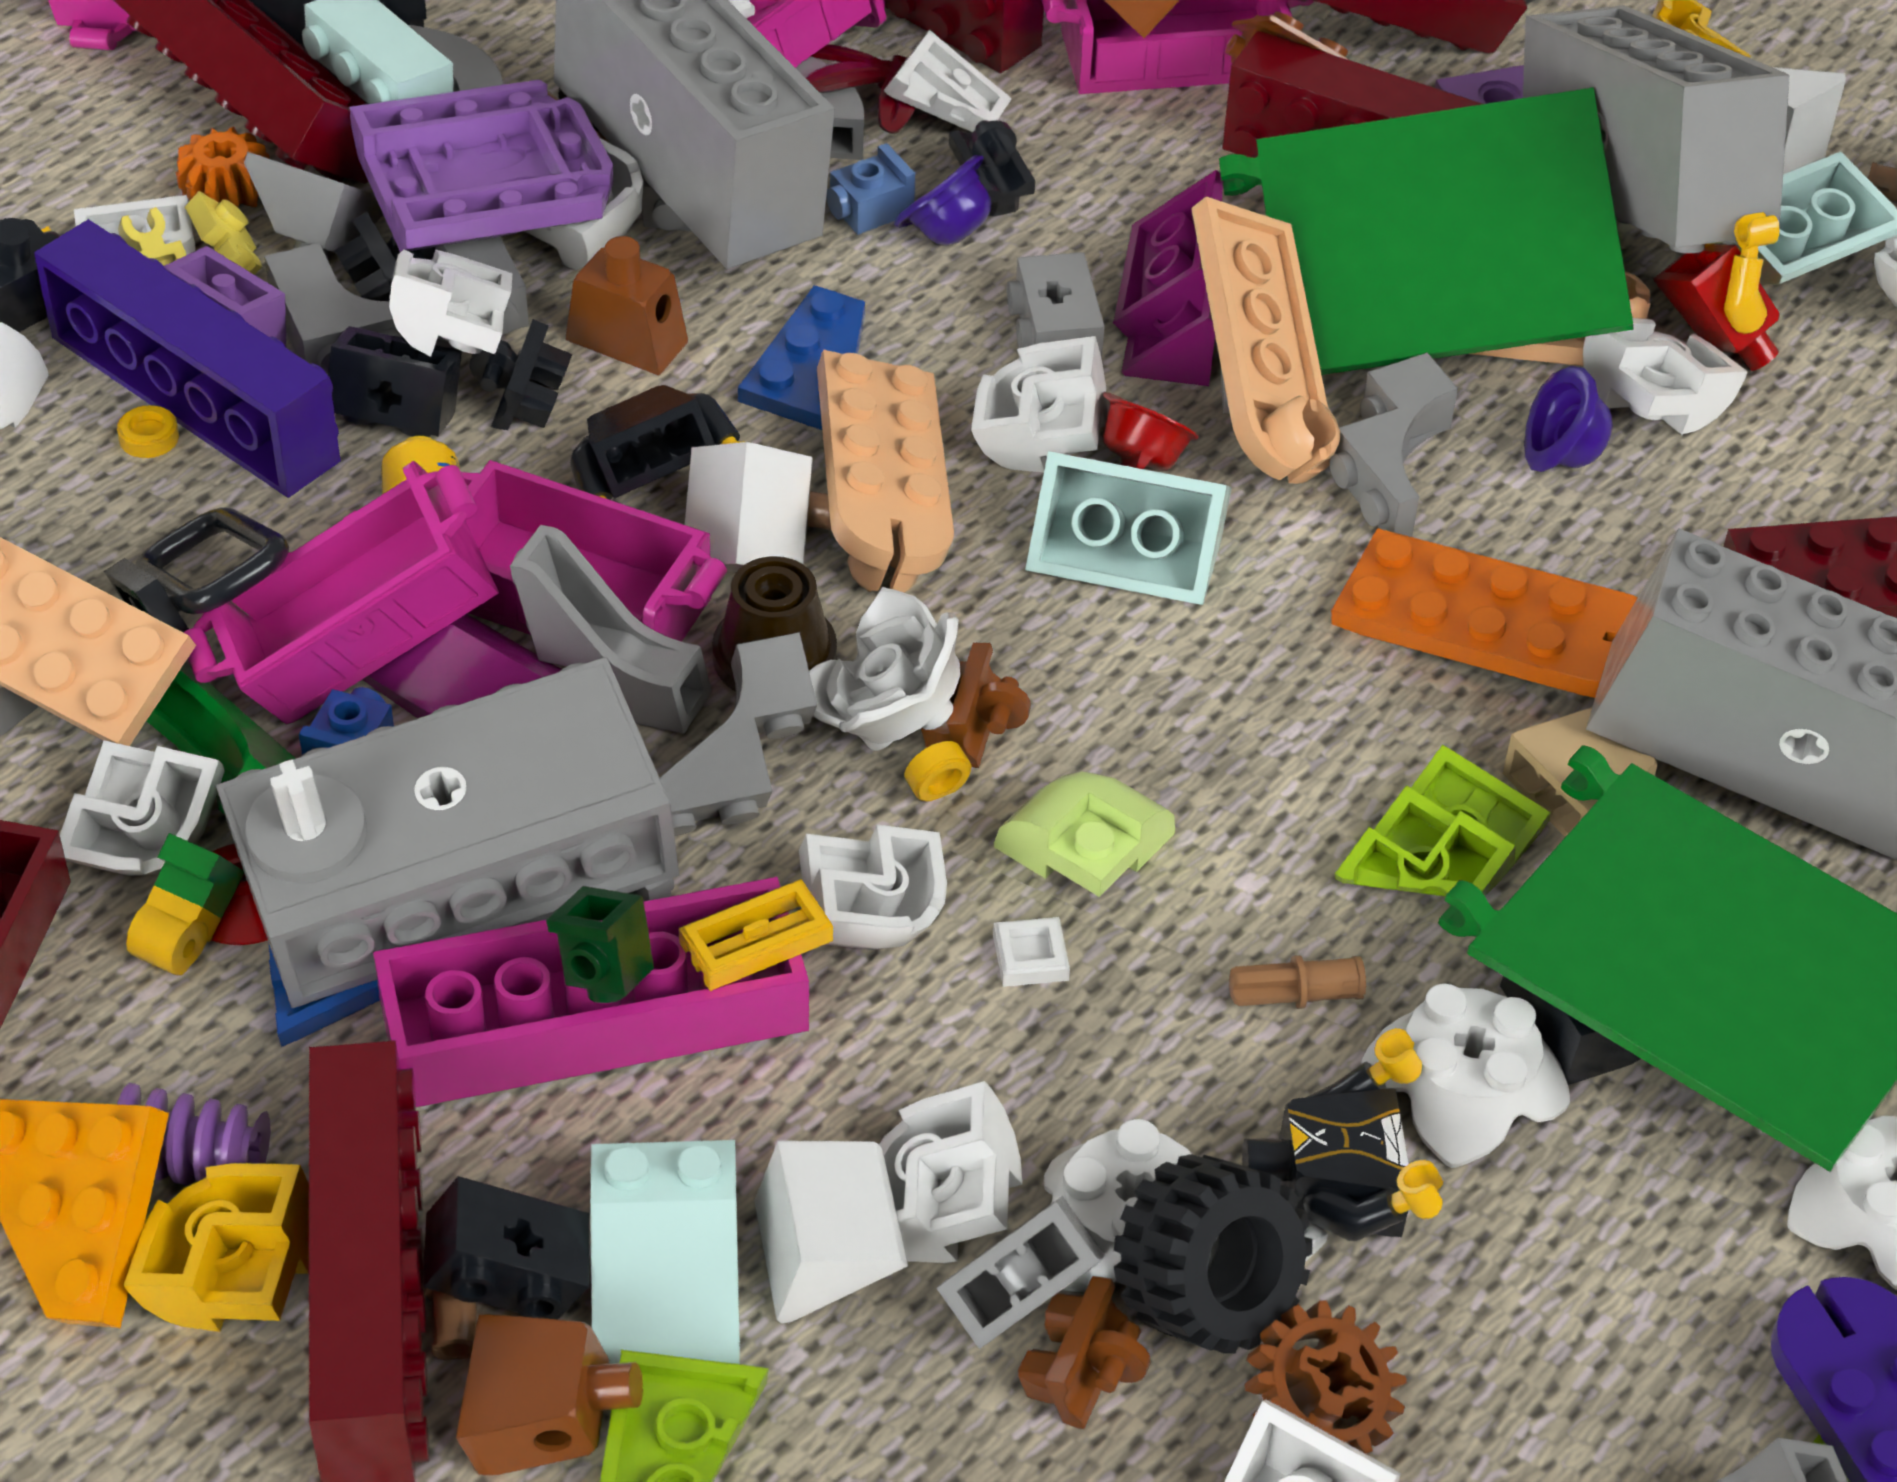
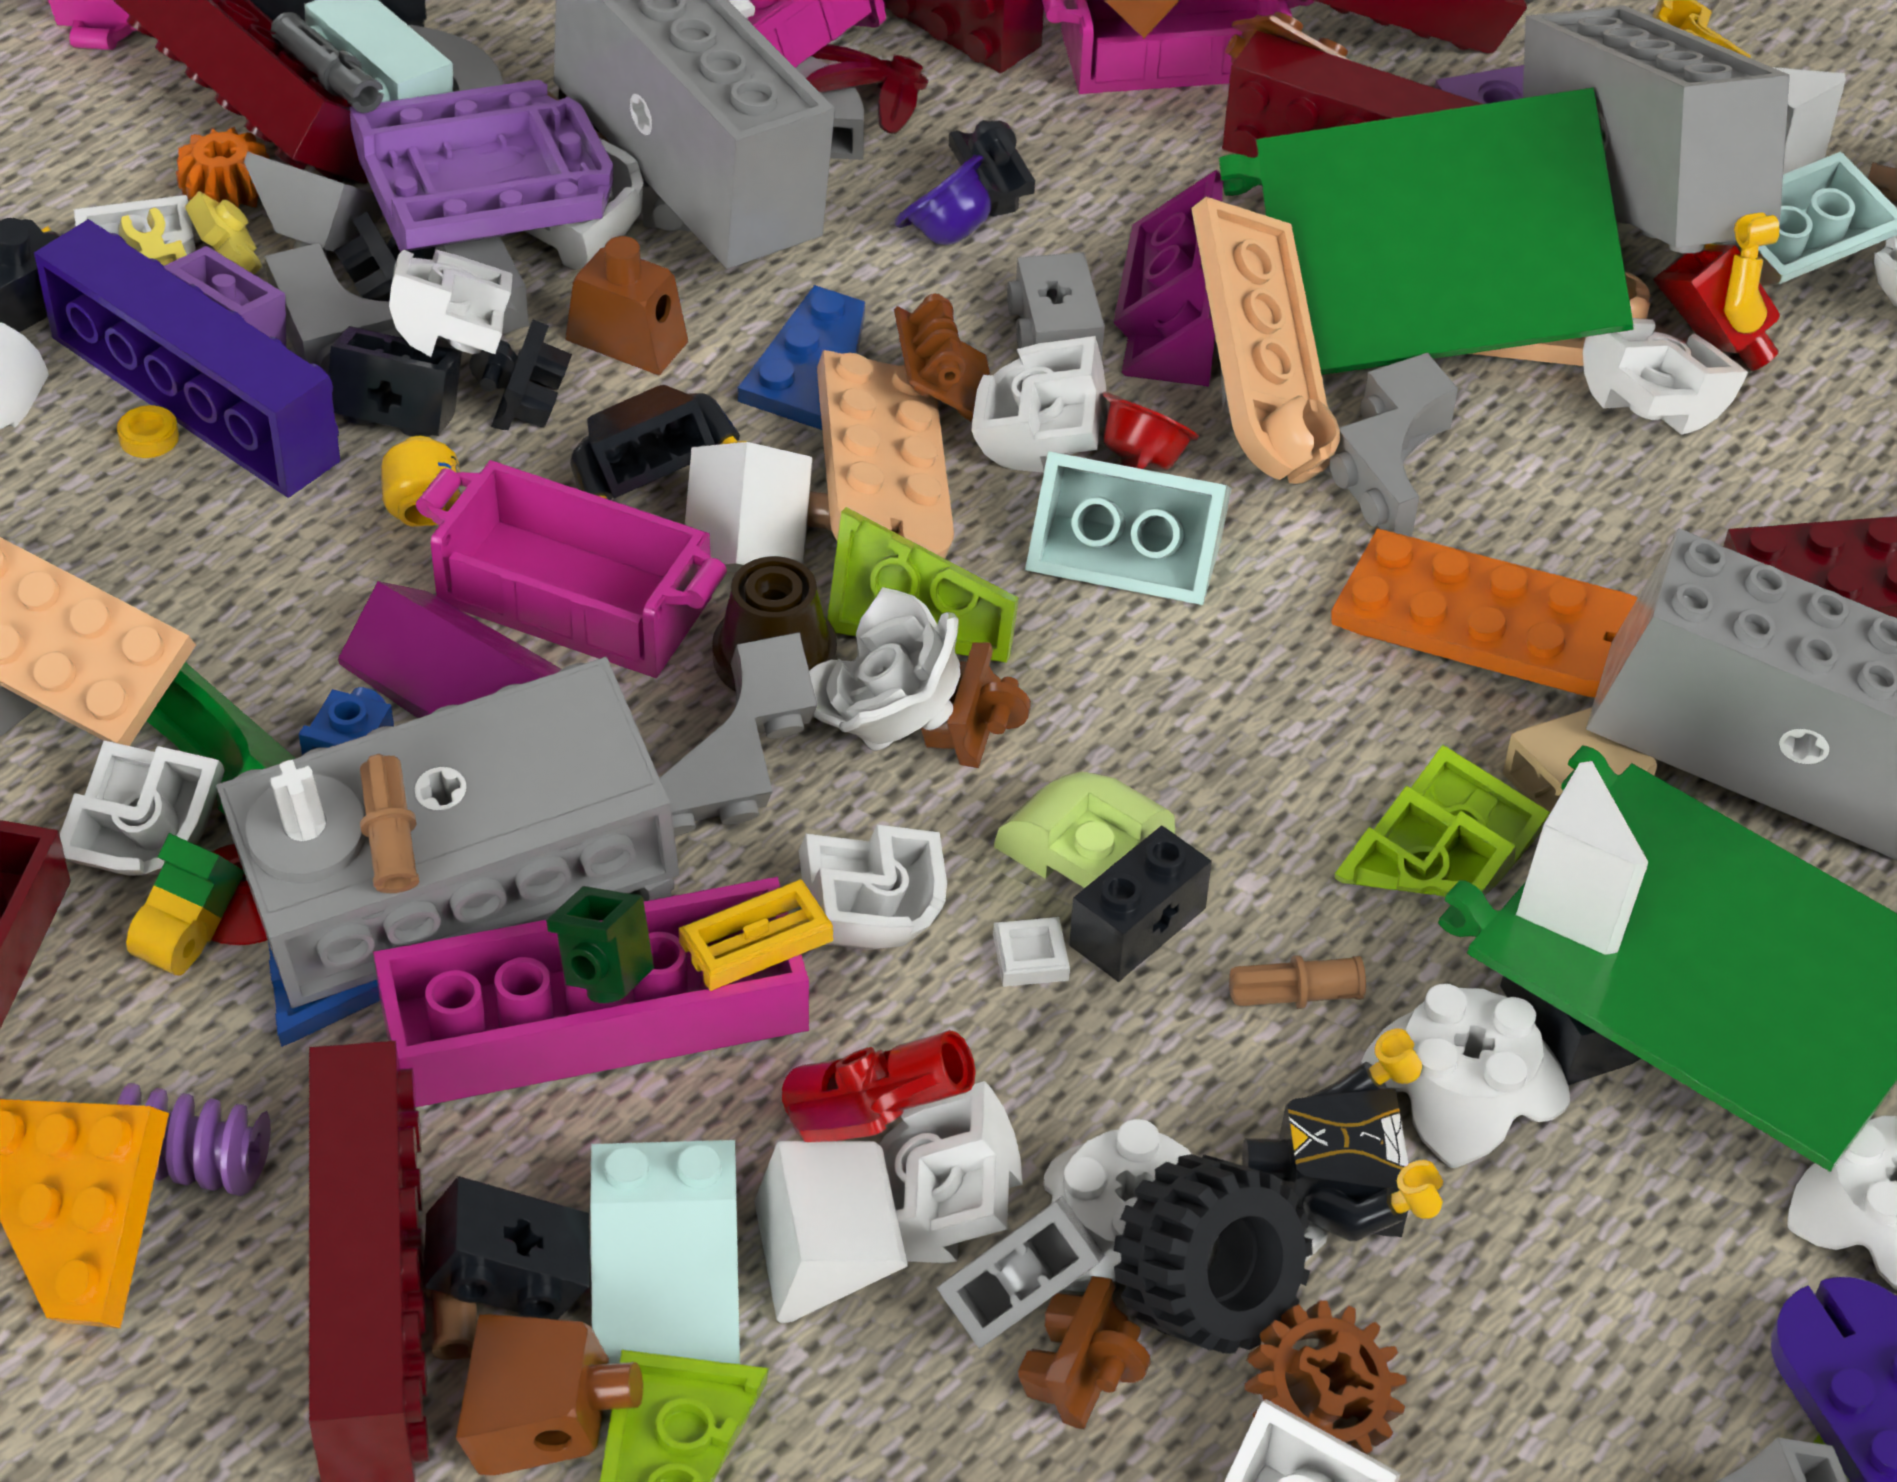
(164, 595): black bar -> none
(224, 1247): yellow brick -> none
(337, 70): none -> dark grey pin
(351, 597): dark pink container -> none
(388, 824): none -> medium nougat axle
(582, 620): light grey arch -> none
(871, 190): medium blue brick -> none
(873, 1087): none -> red pin
(876, 558): none -> lime wing
(936, 358): none -> dark orange hinge
(938, 771): yellow tile -> none
(946, 85): white wing -> none
(1140, 903): none -> black brick
(1567, 422): dark purple hat -> none
(1584, 867): none -> white slope

